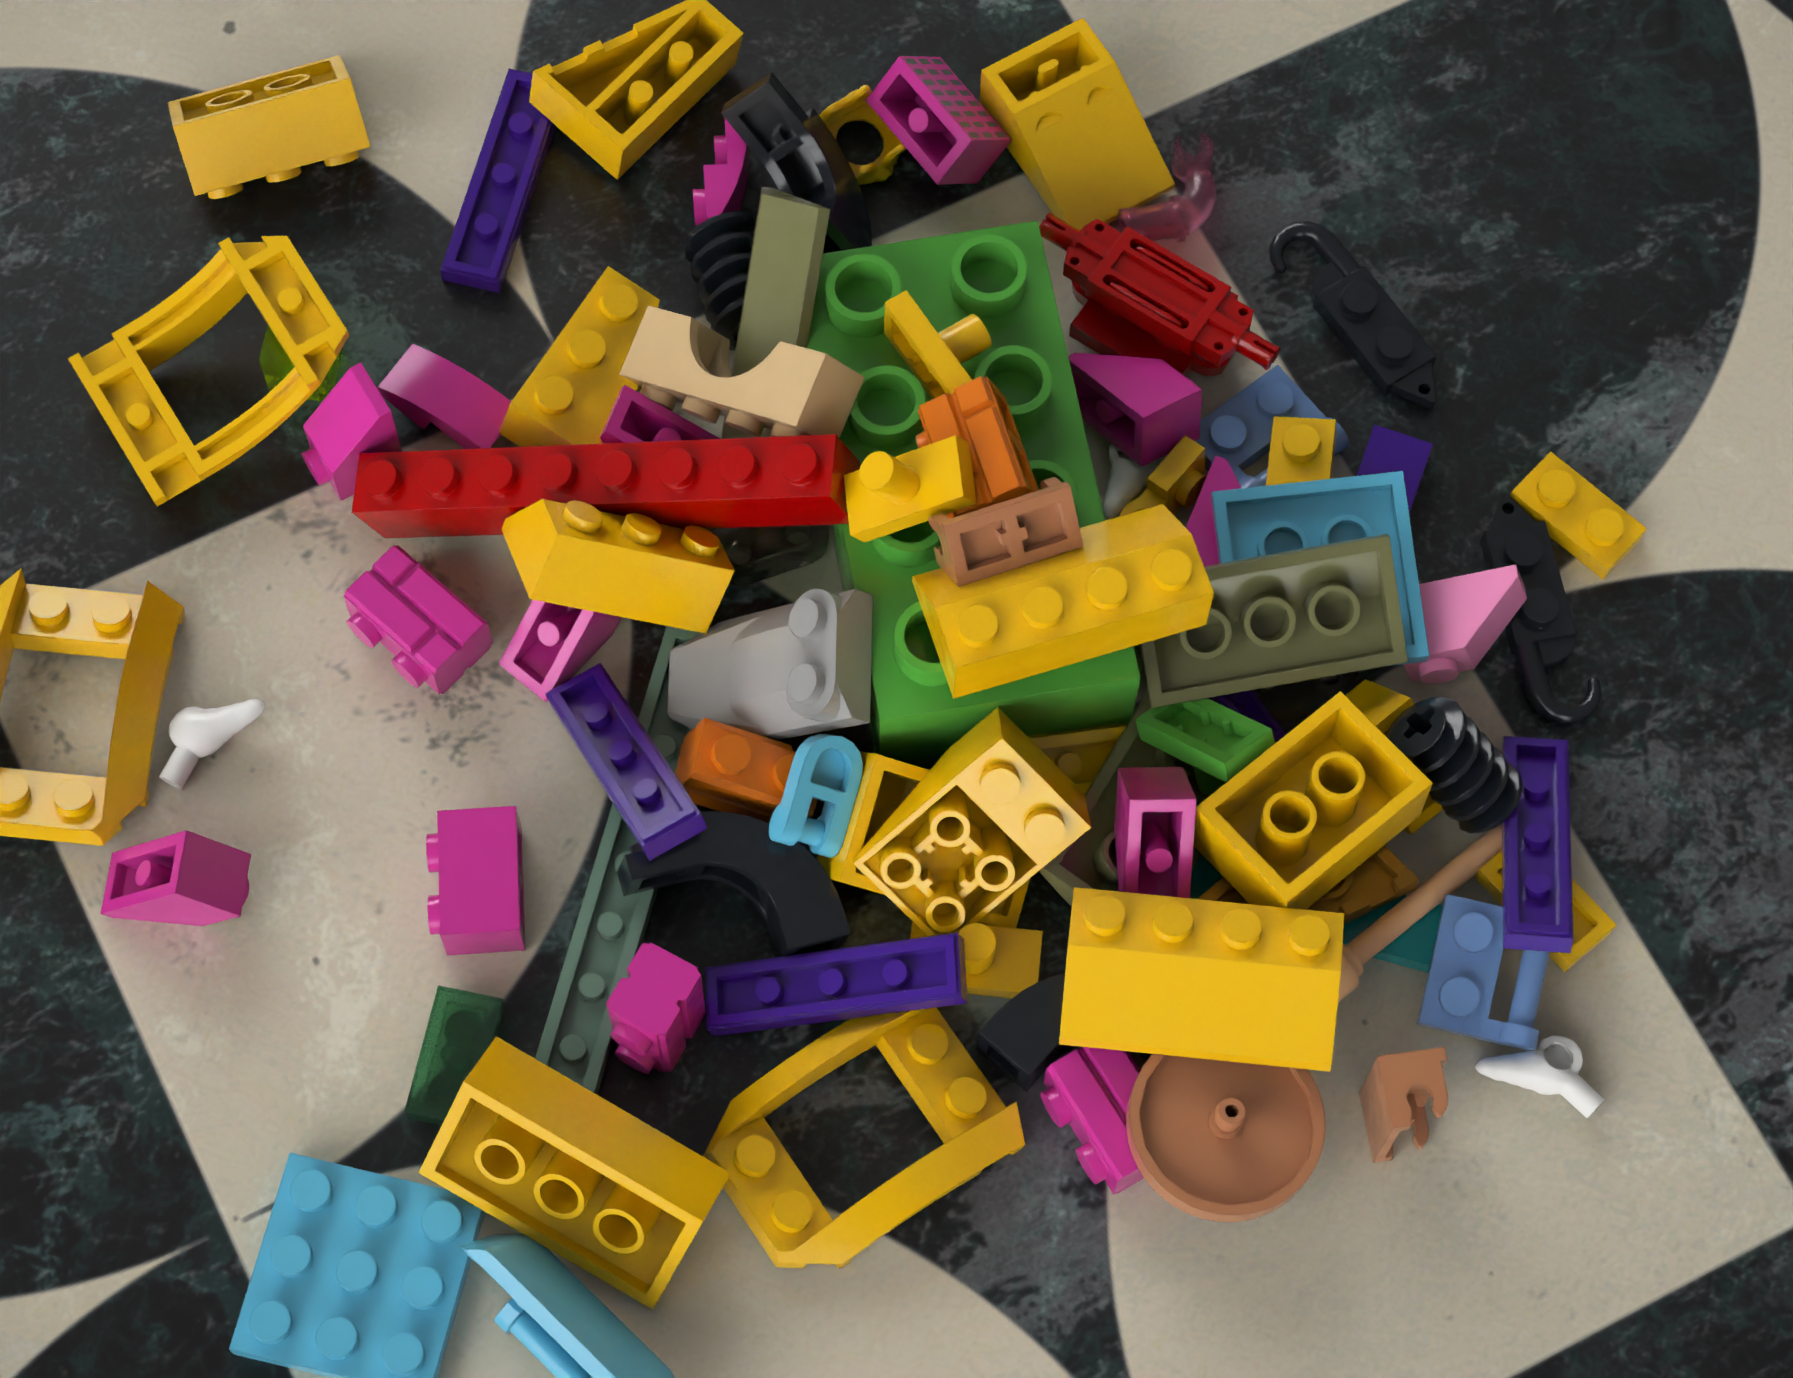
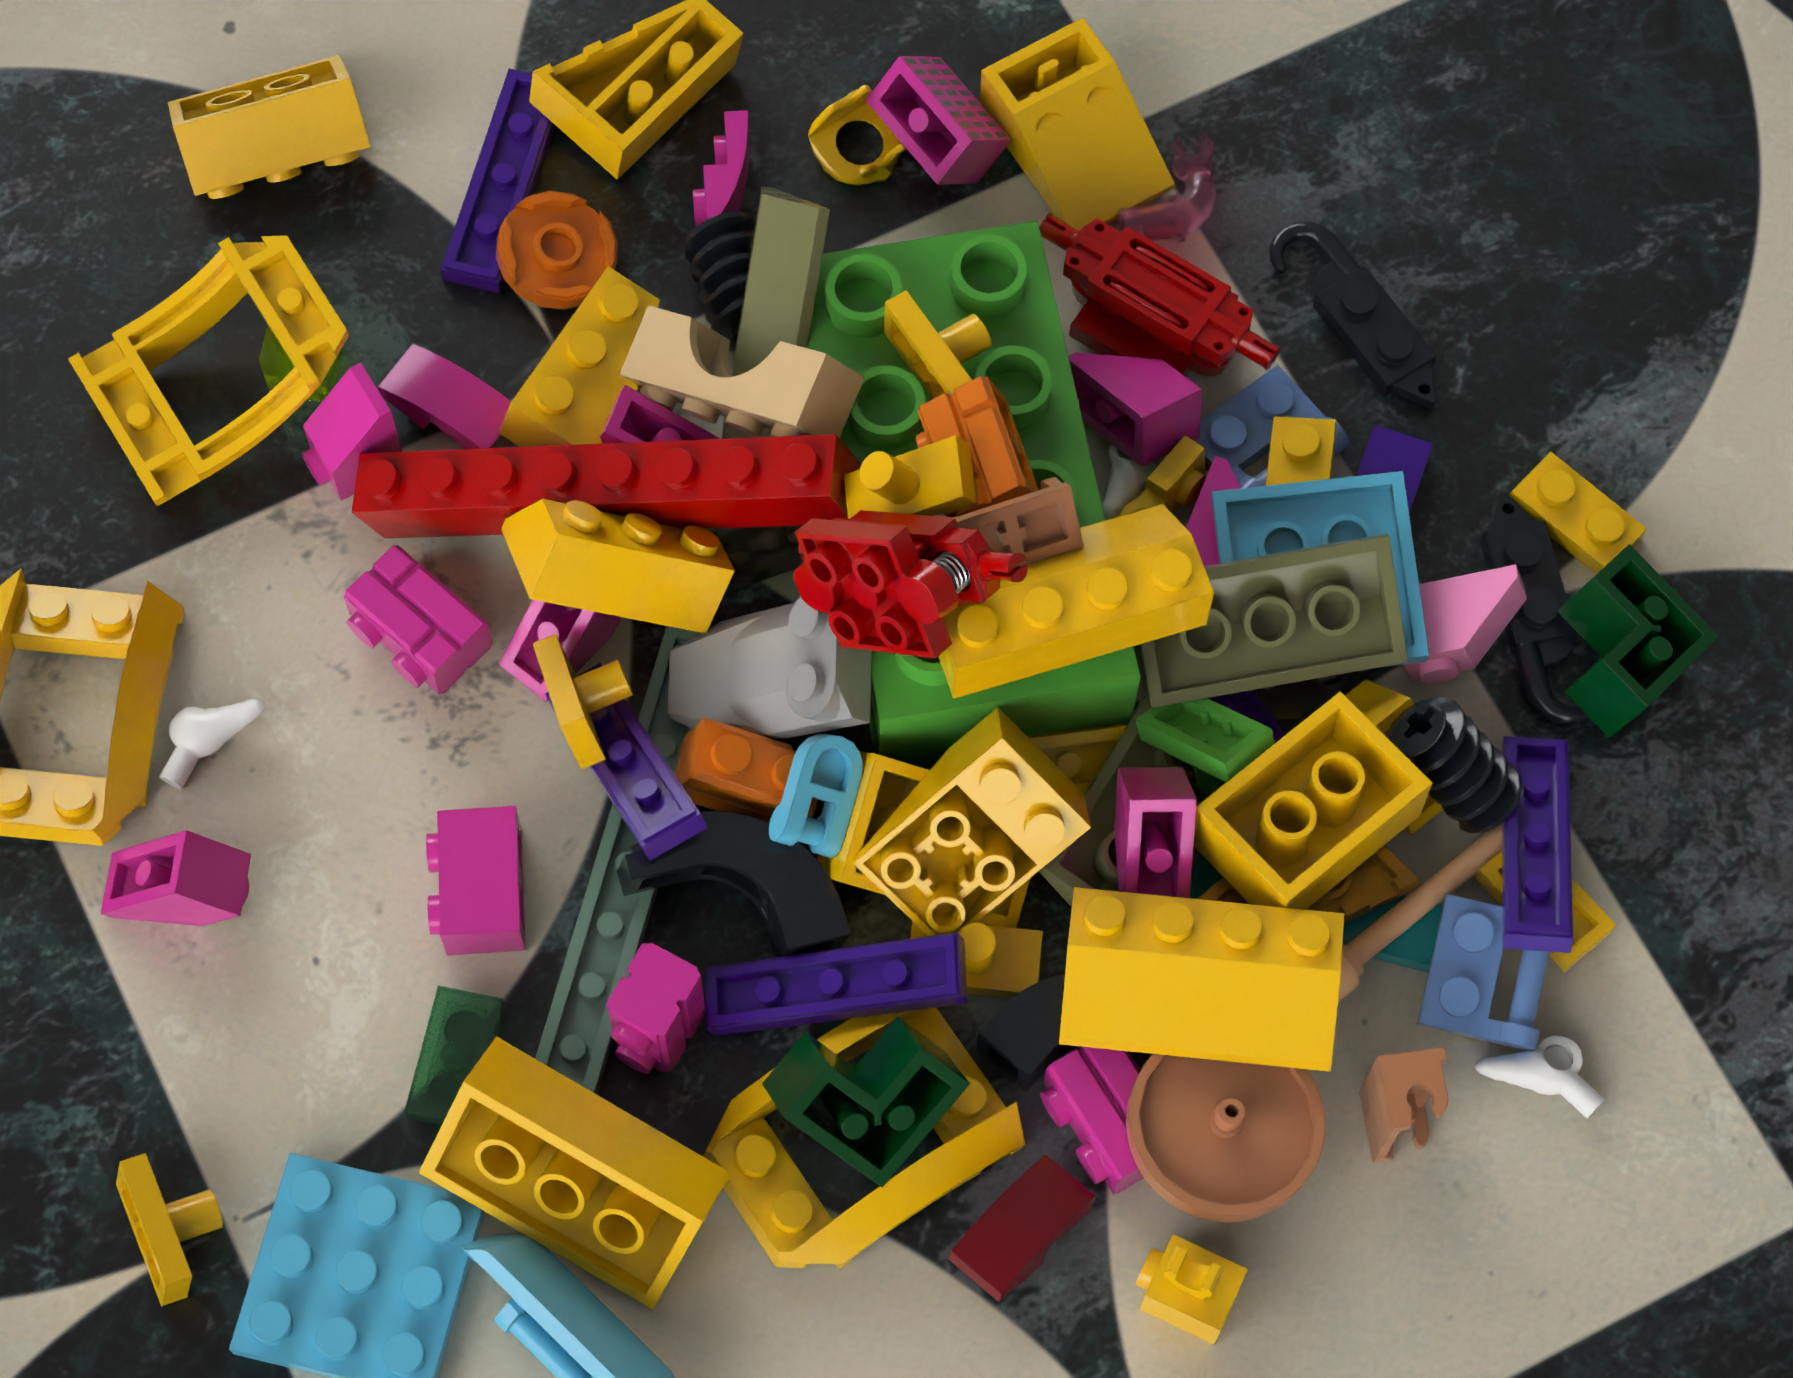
(163, 1226): none -> yellow tile
(555, 249): none -> orange tile
(579, 696): none -> yellow tile
(802, 158): black arch -> none
(872, 1110): none -> dark green brick
(896, 577): none -> red piece
(1020, 1227): none -> dark red slope
(1190, 1287): none -> yellow brick
(1639, 632): none -> dark green brick

